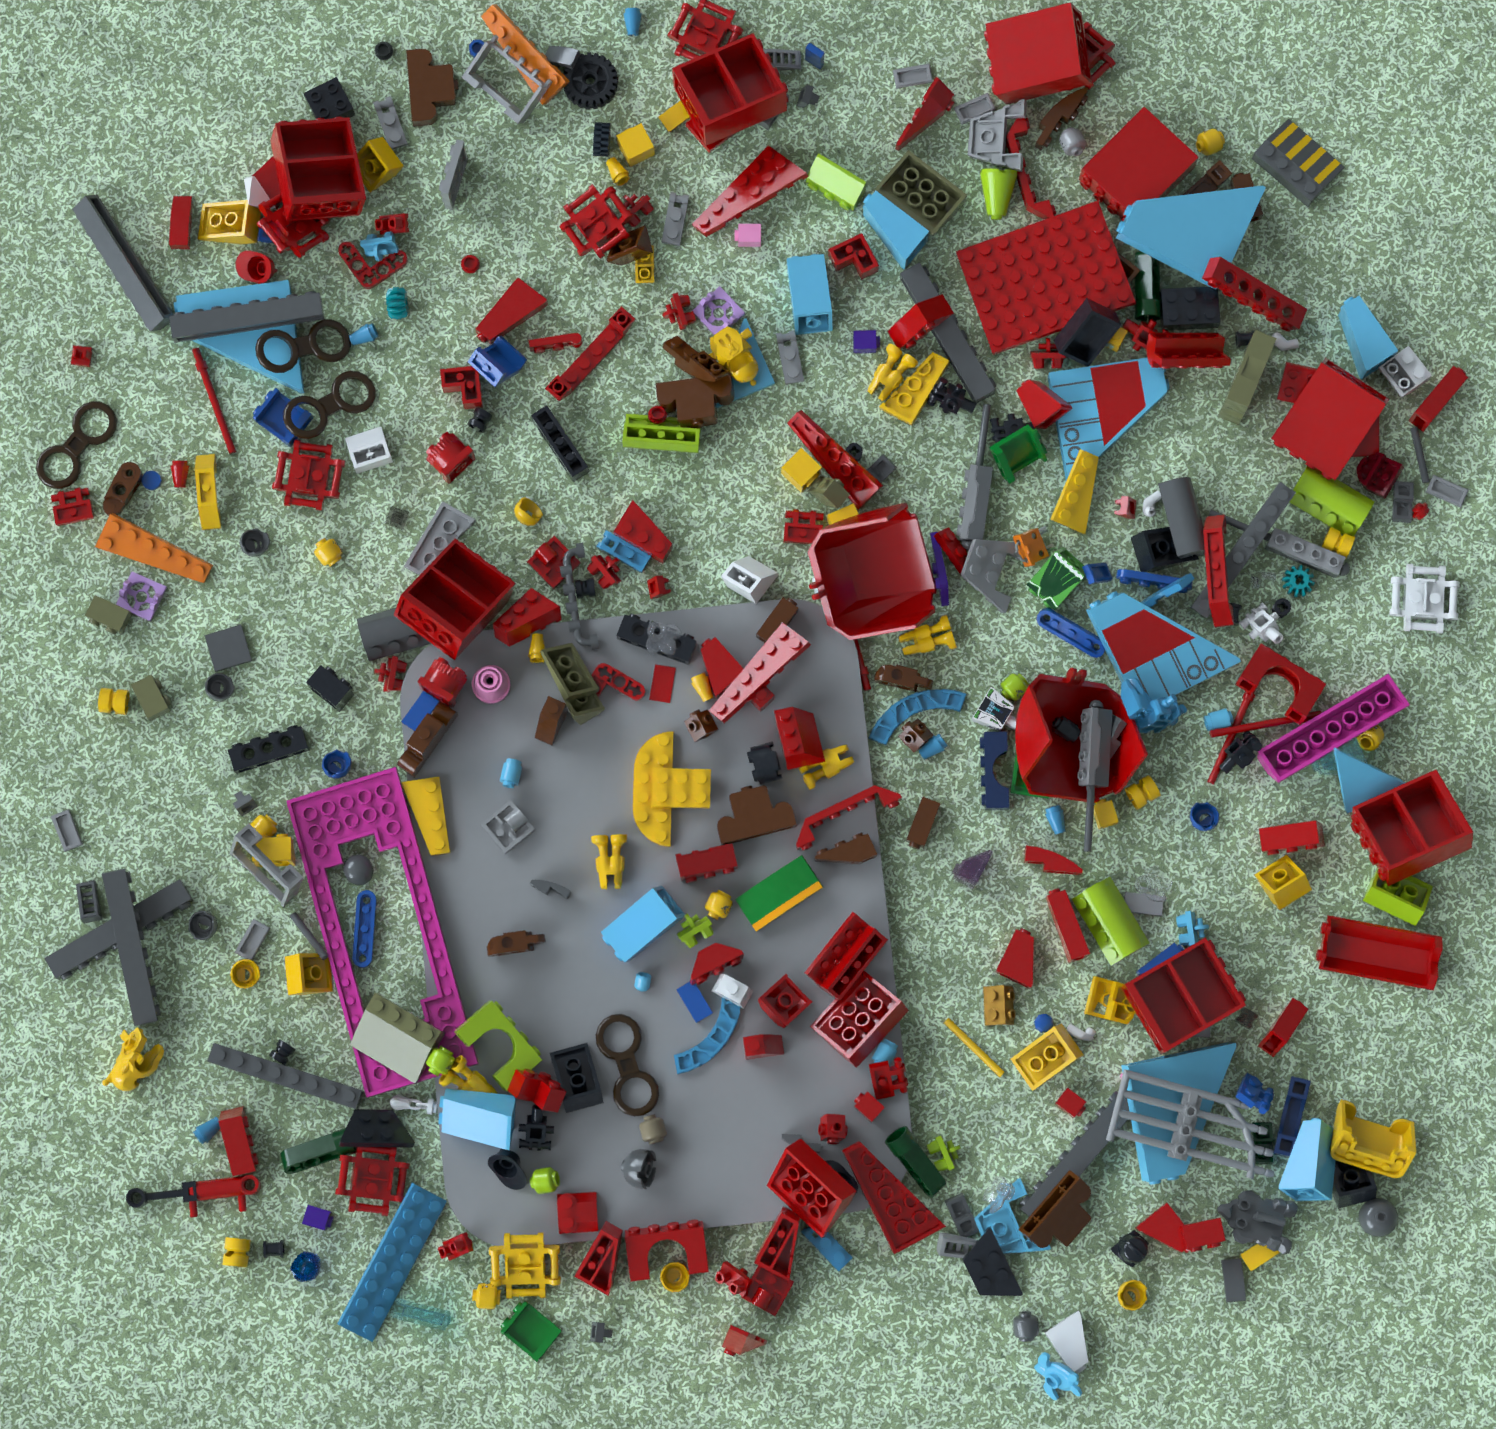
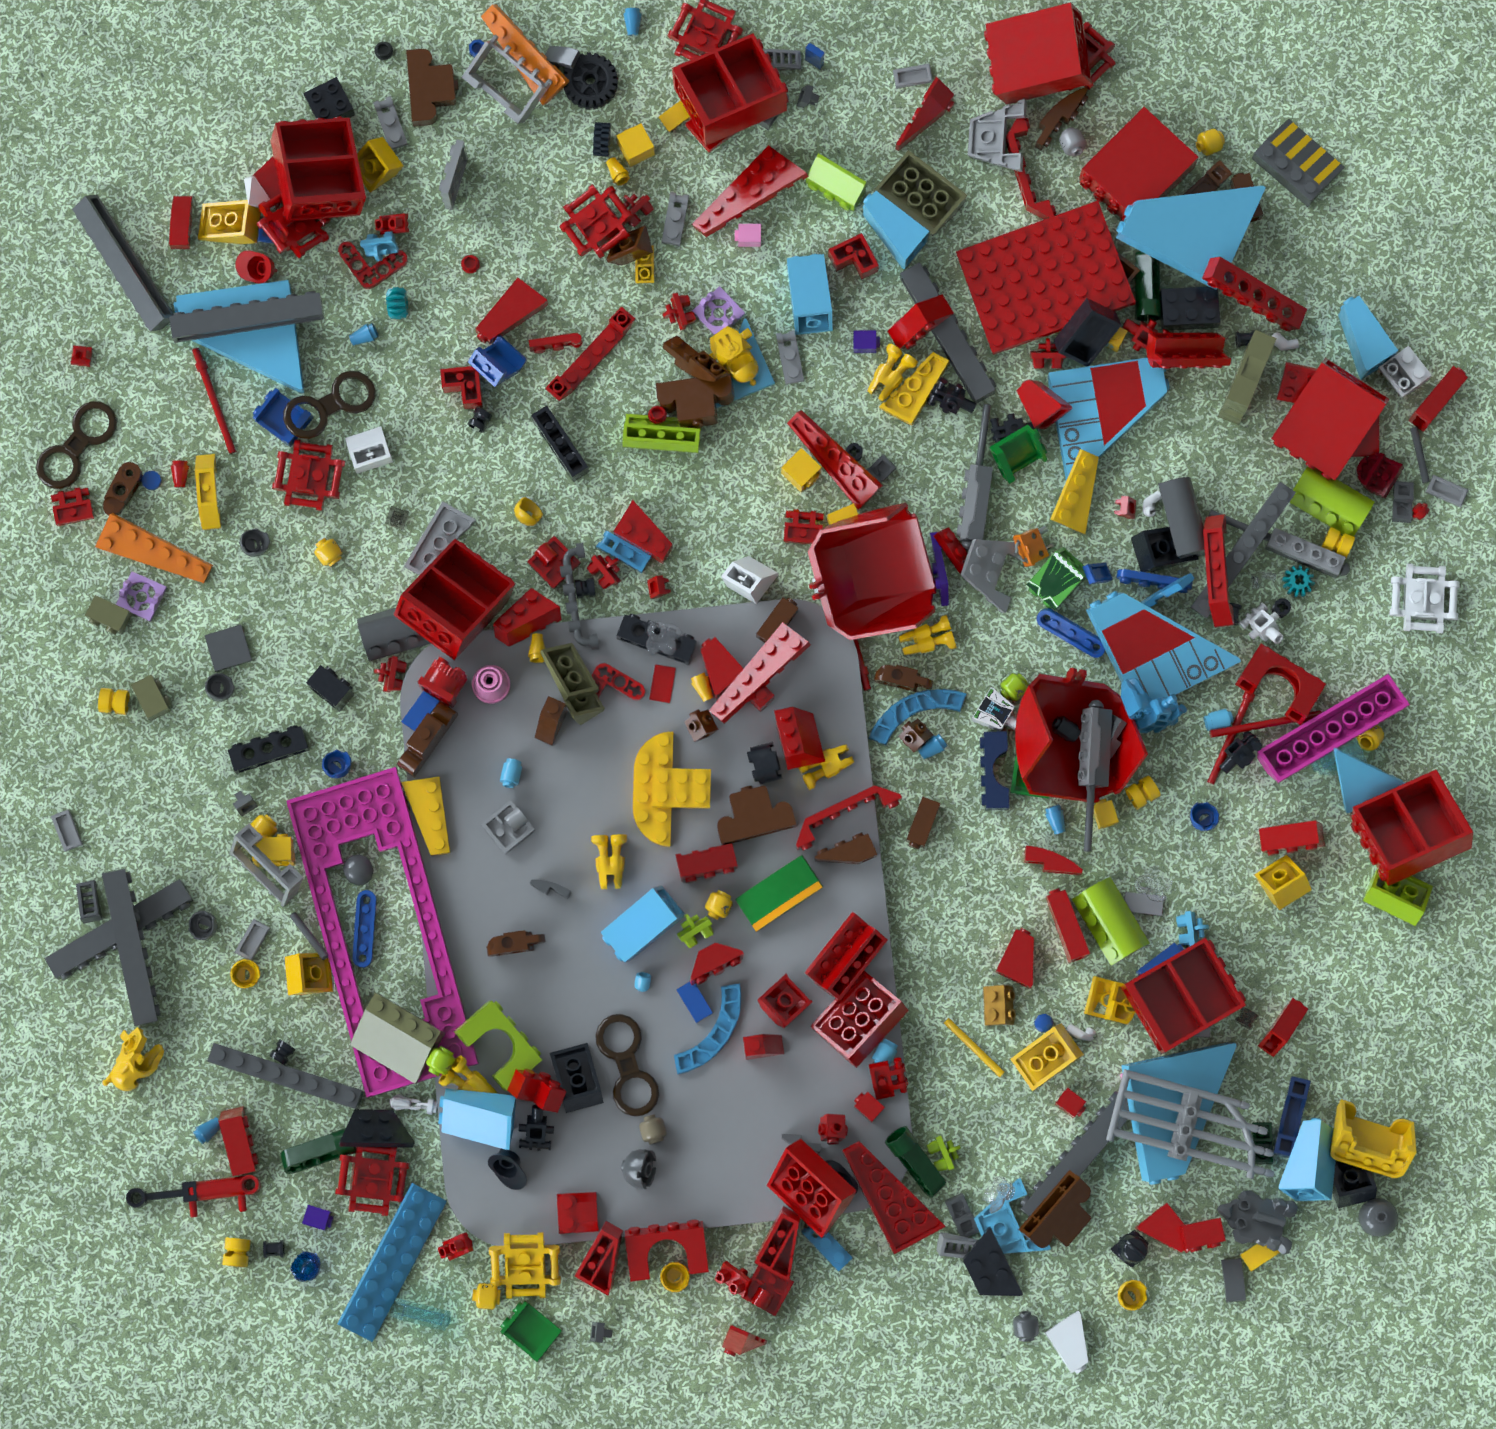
(303, 346): dark brown bar -> none
(450, 456): red piece -> none
(545, 1180): lime head -> none
(732, 990): white torso -> none
(829, 491): olive brick -> none
(971, 869): clear purple slope -> none
(974, 108): light grey tile -> none
(997, 190): lime cone -> none
(1057, 1376): medium azure animal -> none
(1252, 1093): blue plate -> none
(1379, 952): red panel -> none

